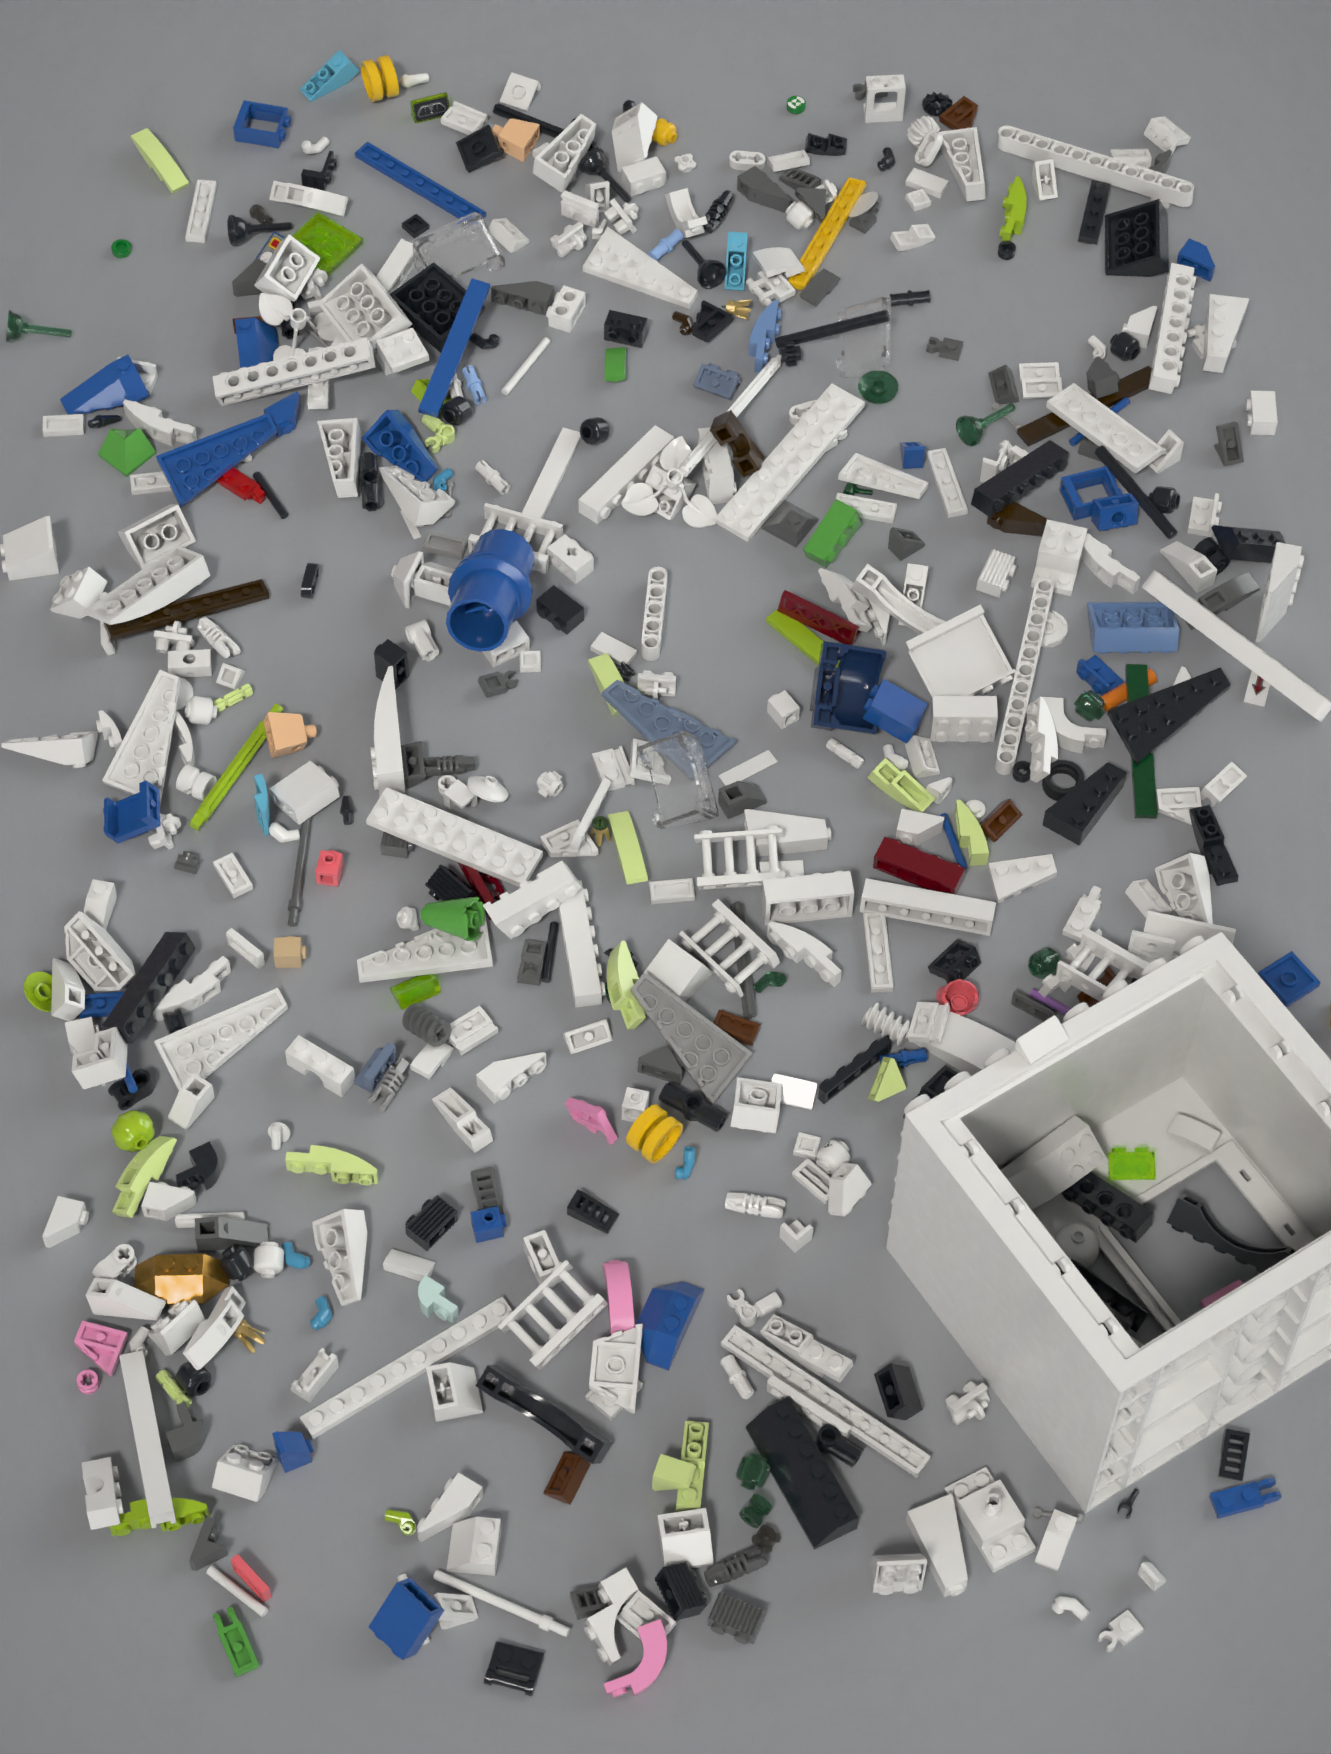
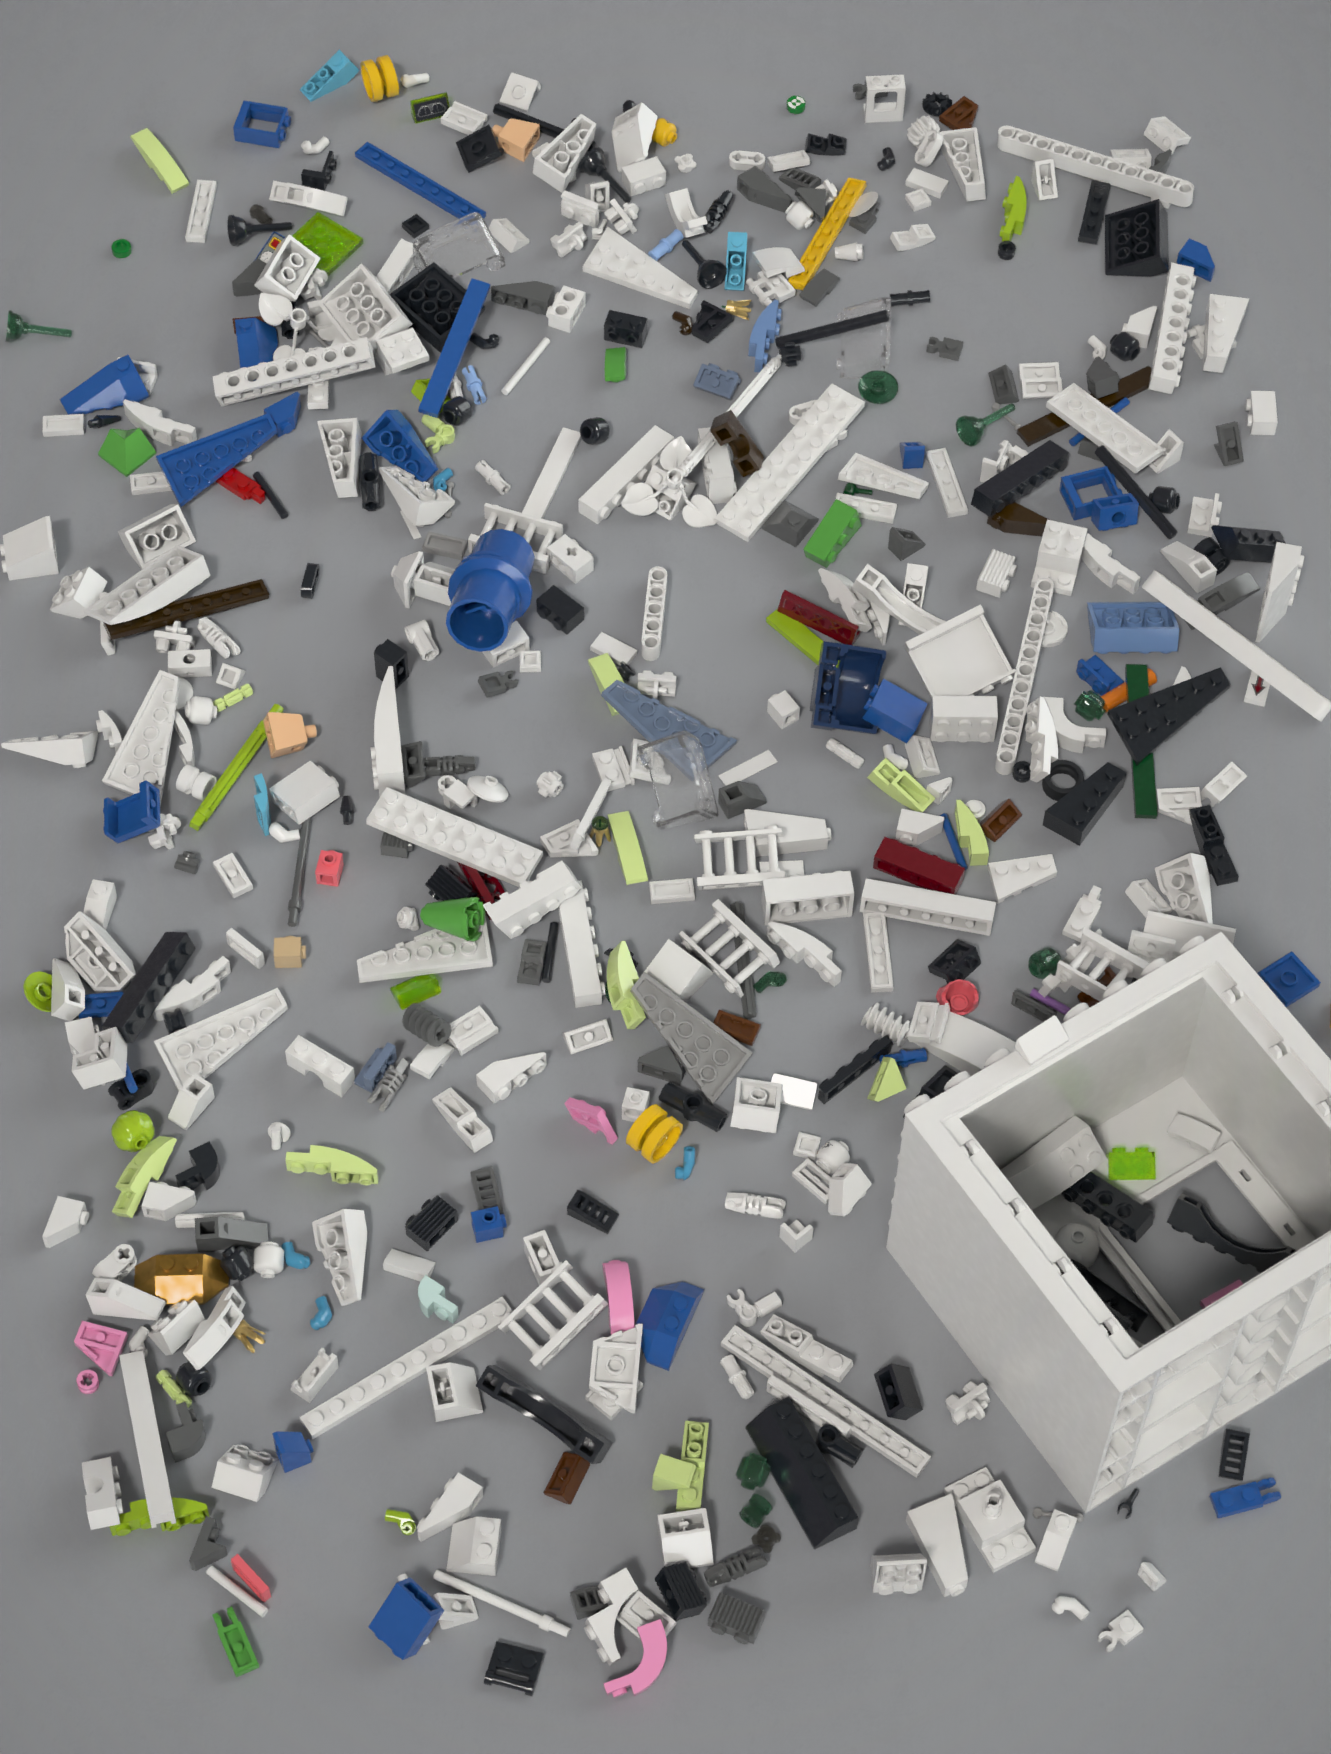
(850, 252): none -> white cone

